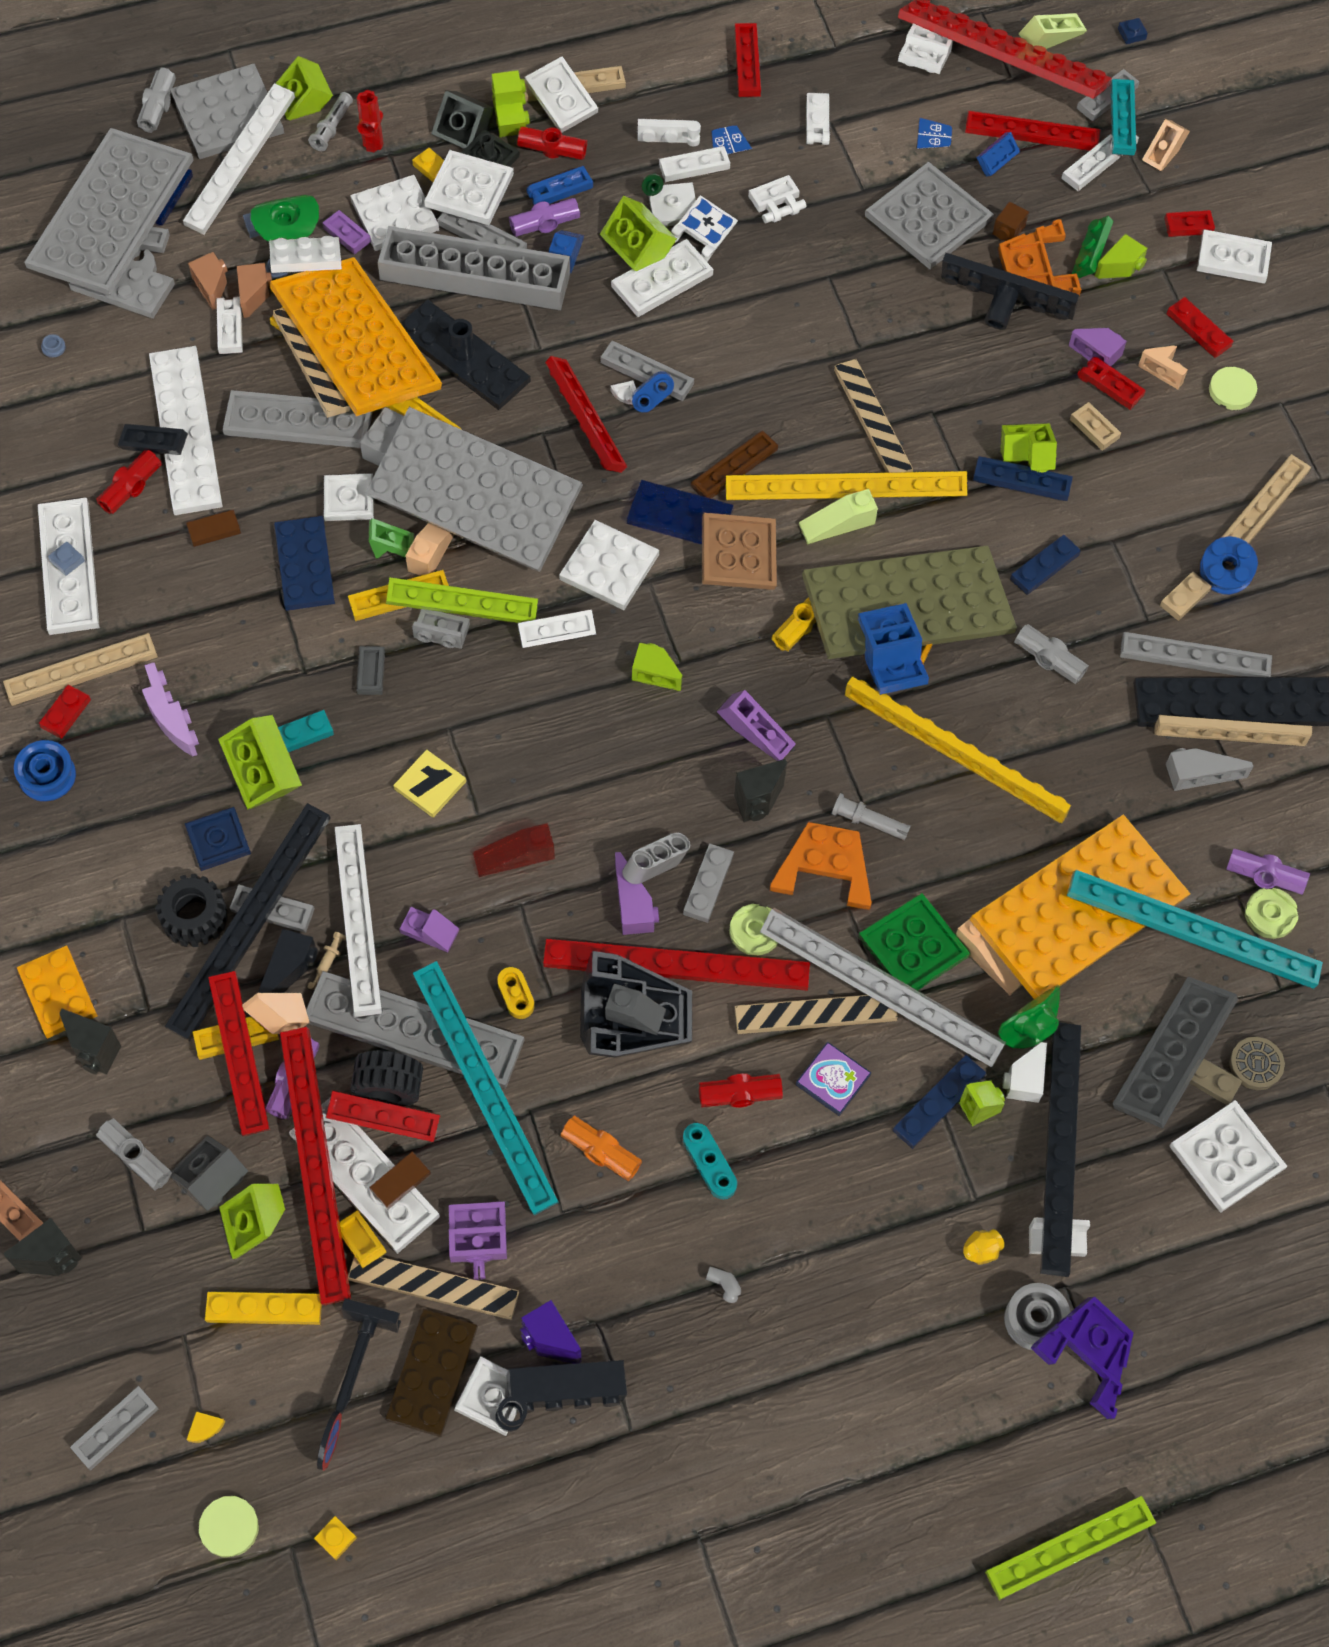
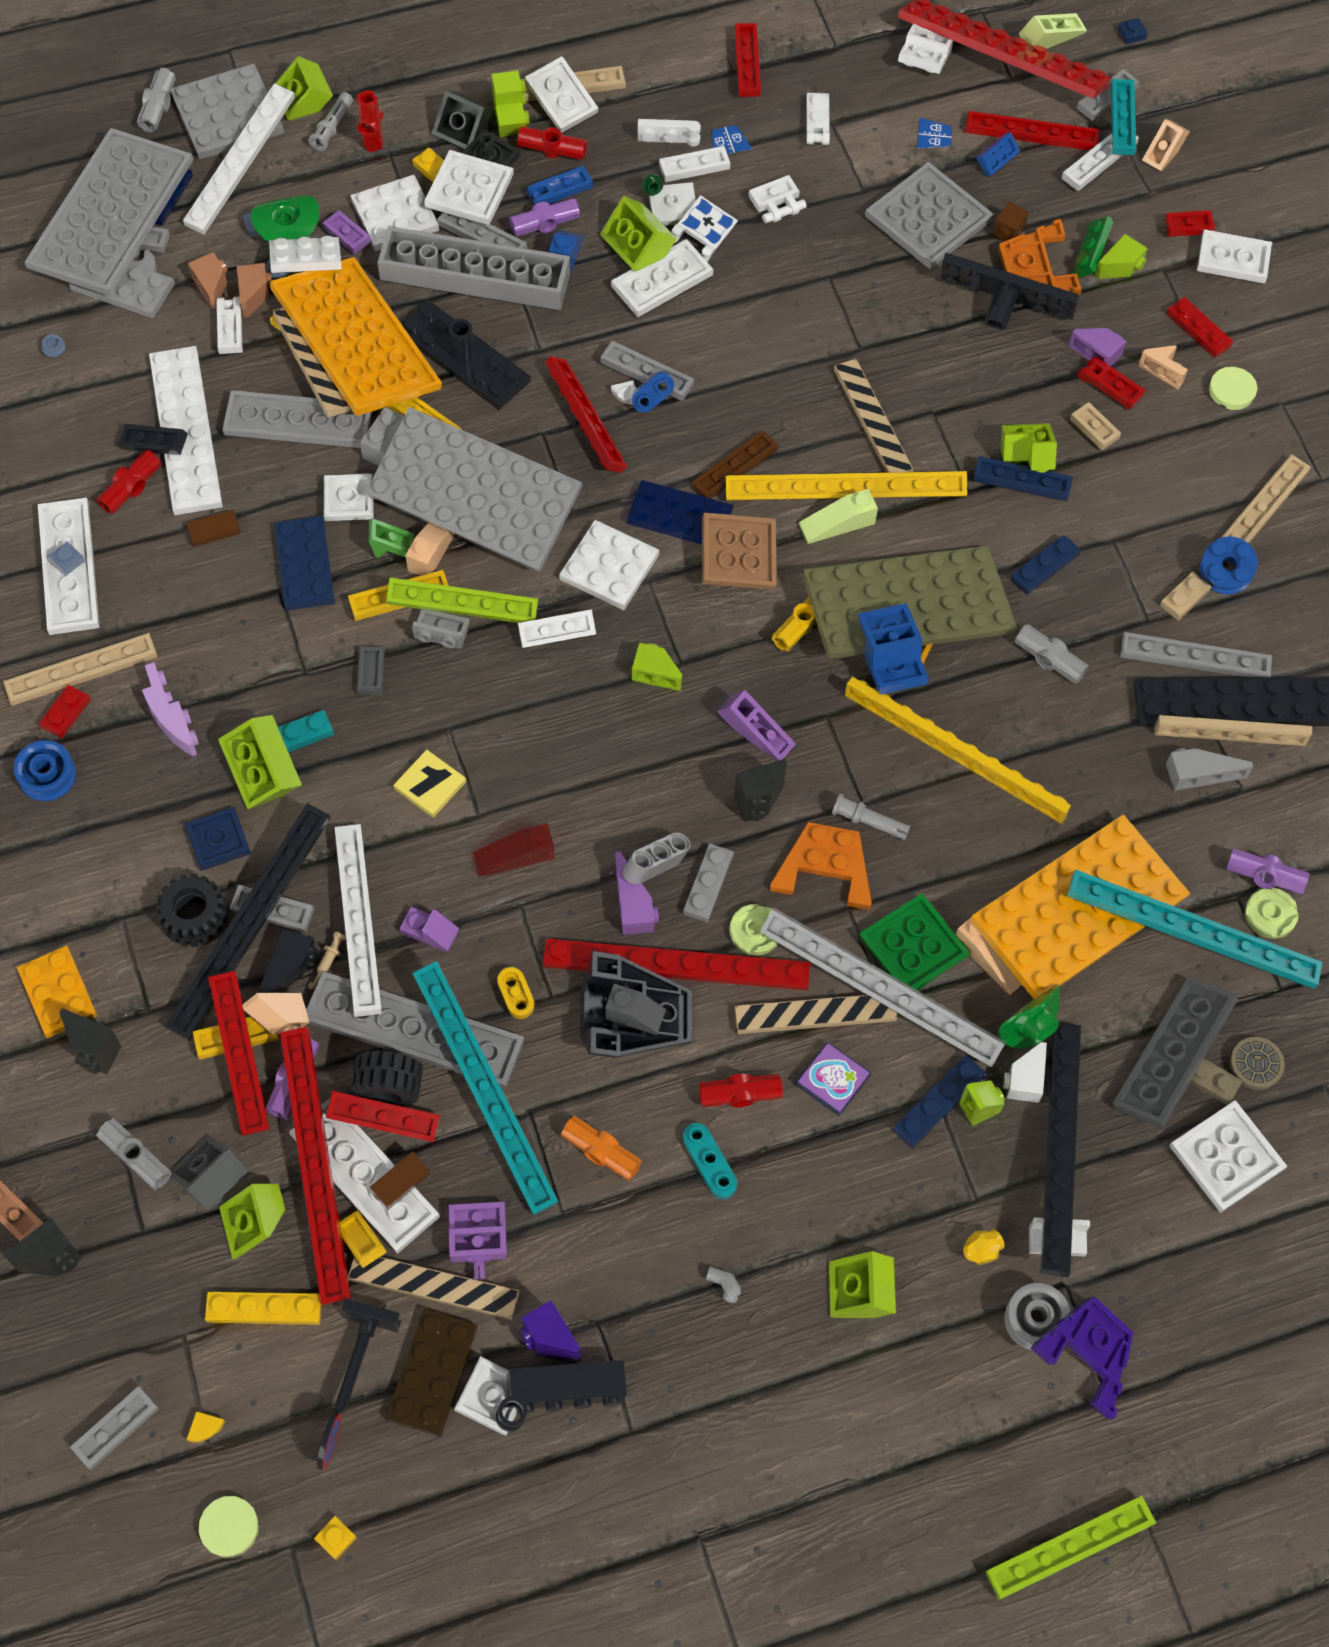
(862, 1286): none -> lime slope

